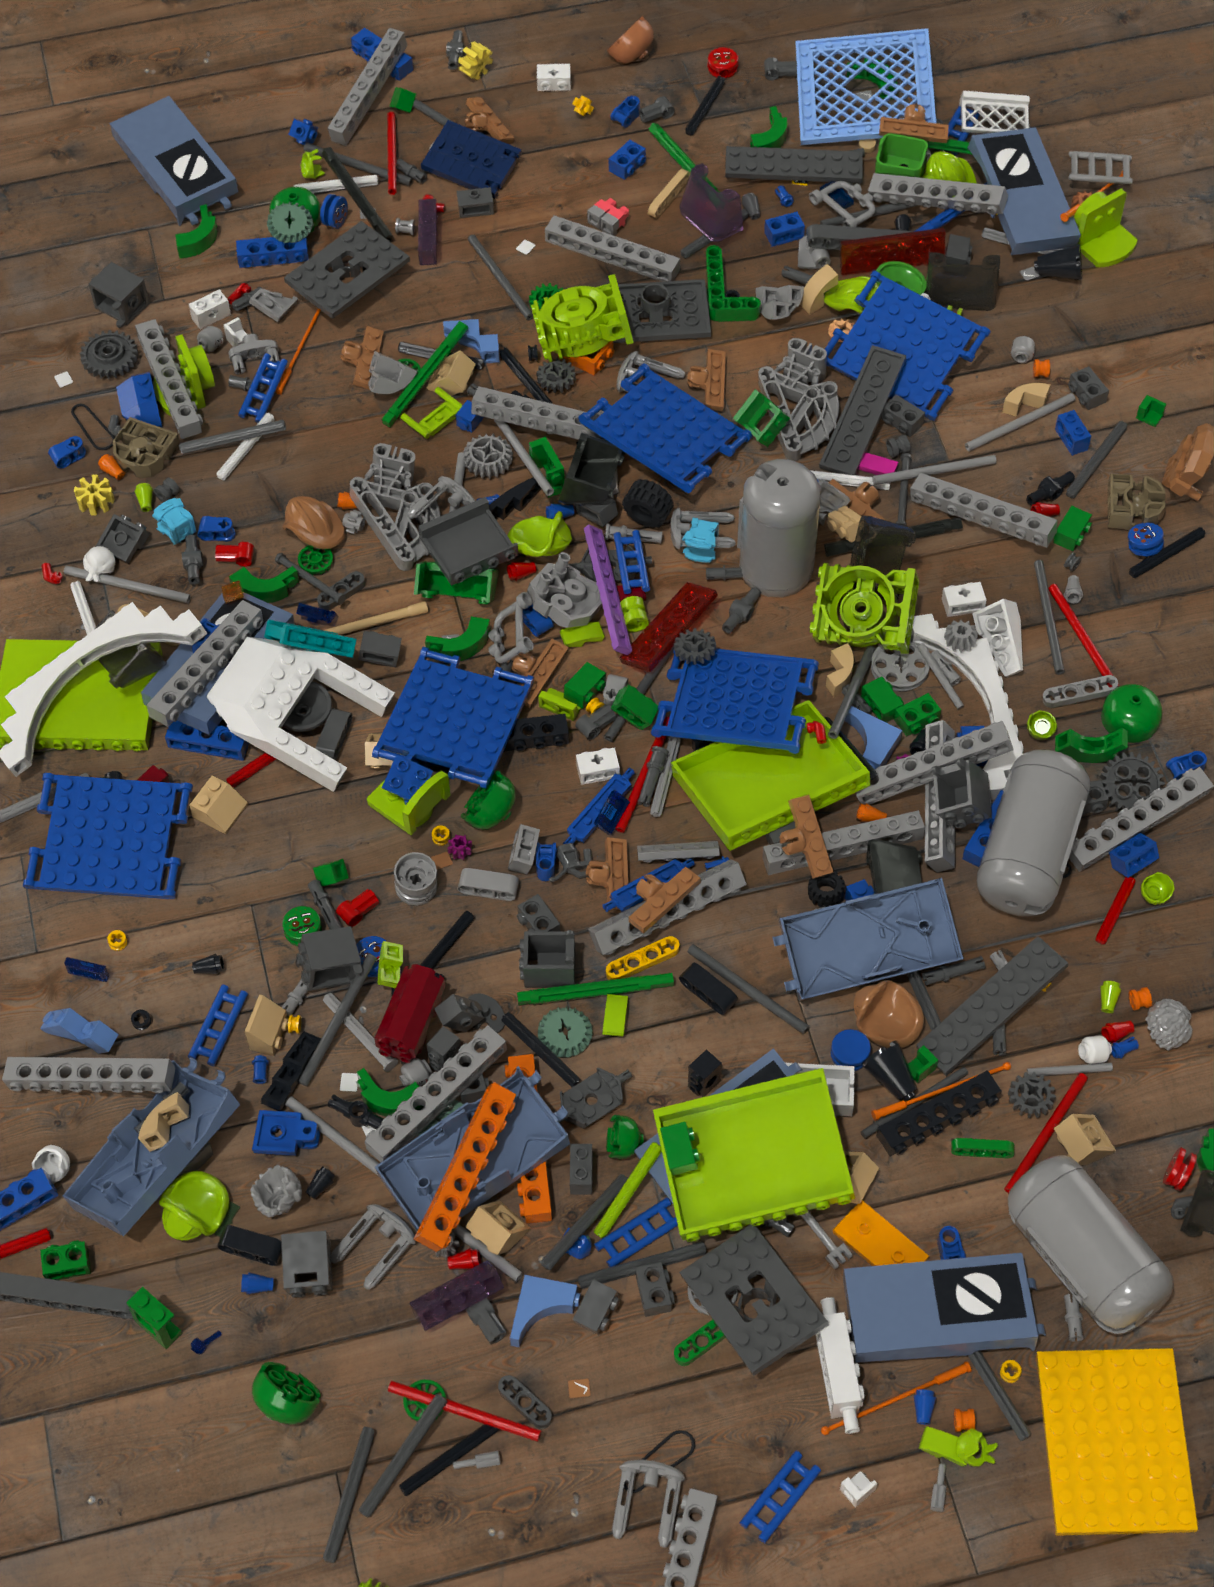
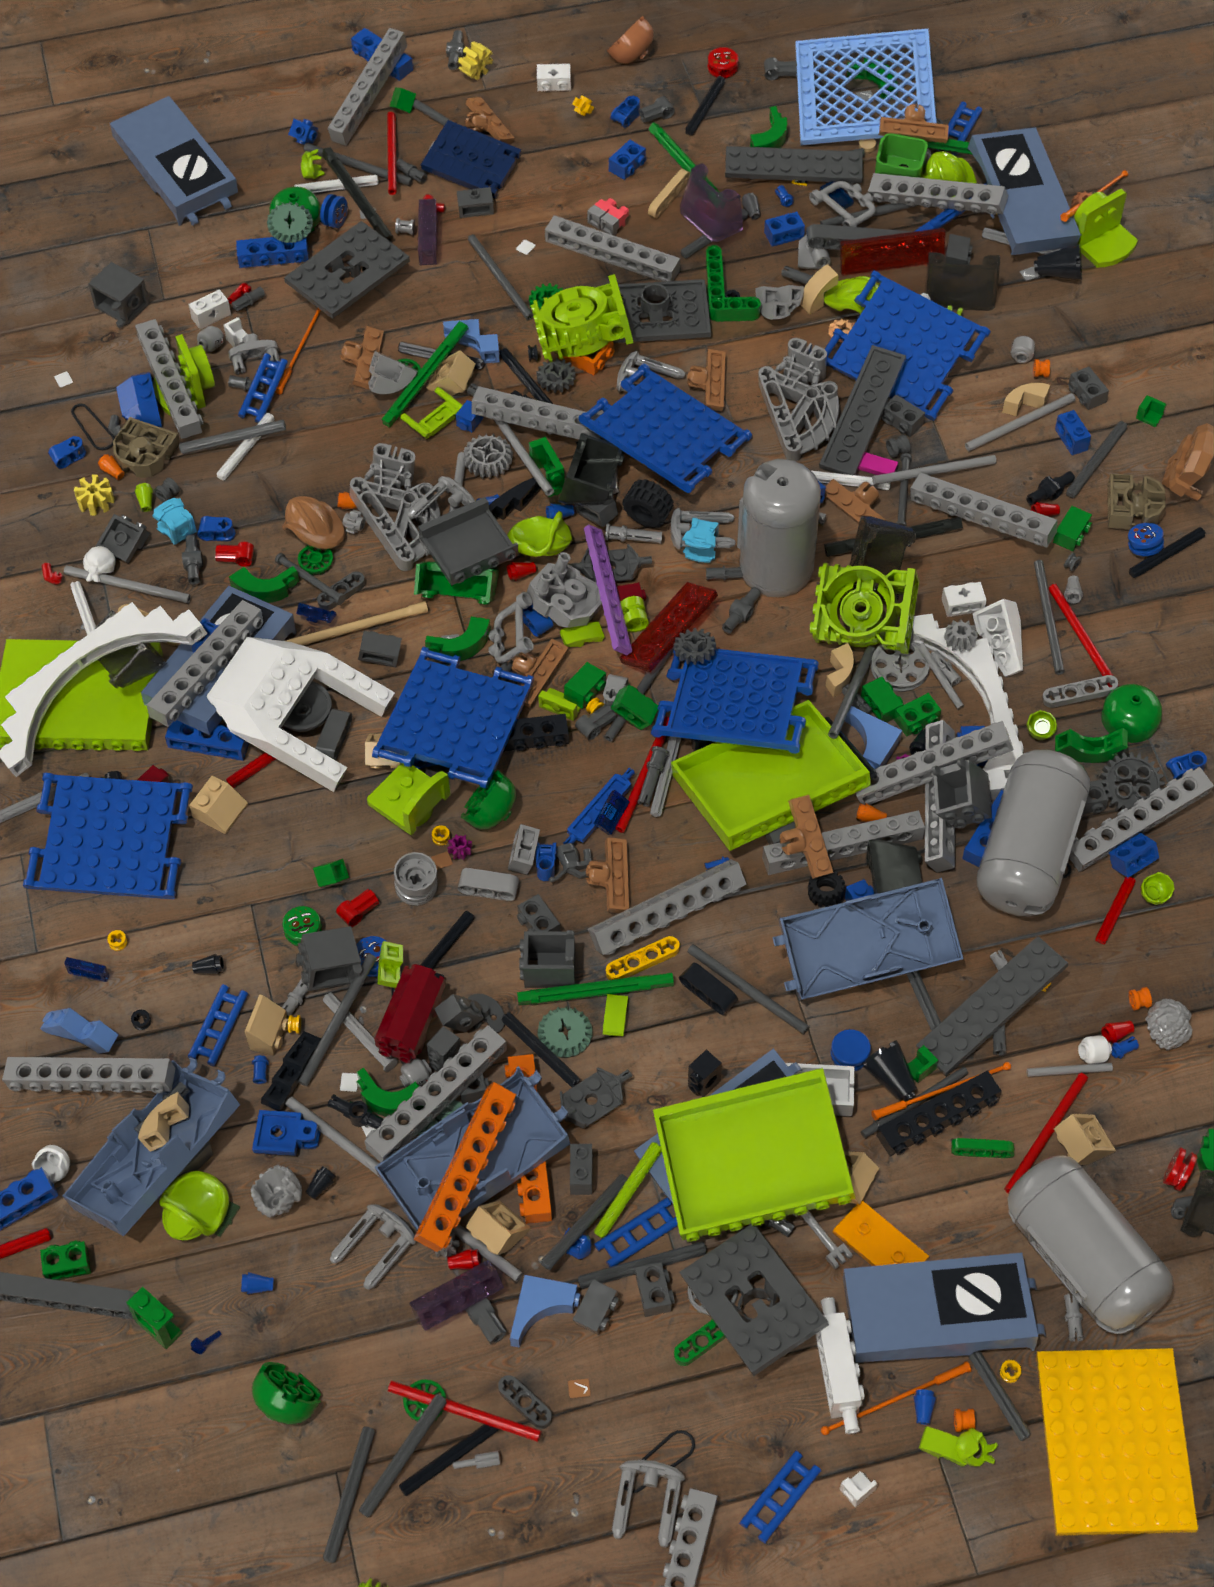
(109, 354): dark grey gear -> none
(201, 238): green arch -> none
(232, 591): clear orange tile -> none
(250, 1245): black beam -> none
(272, 303): light grey wing -> none
(307, 1254): dark grey container -> none
(310, 638): teal fence -> none
(321, 900): dark grey pin -> none
(405, 778): blue hinge -> none
(597, 765): white brick -> none
(623, 1137): green cylinder -> none
(627, 896): blue plate -> none
(637, 553): blue bar -> none
(661, 897): medium nougat plate -> none
(668, 852): light grey plate -> none
(679, 1148): green brick -> none
(754, 410): green window -> none
(819, 729): red arm -> none
(831, 497): light grey wing -> none
(844, 522): tan brick -> none
(888, 1014): medium nougat piece -> none
(903, 222): black cone -> none
(904, 275): bright green dish -> none
(939, 1491): light grey axle -> none
(946, 972): dark grey pin -> none
(953, 1249): blue piece -> none
(994, 102): white fence -> none
(1031, 1096): dark grey gear -> none
(1108, 157): light grey bar -> none
(1109, 995): lime cone -> none

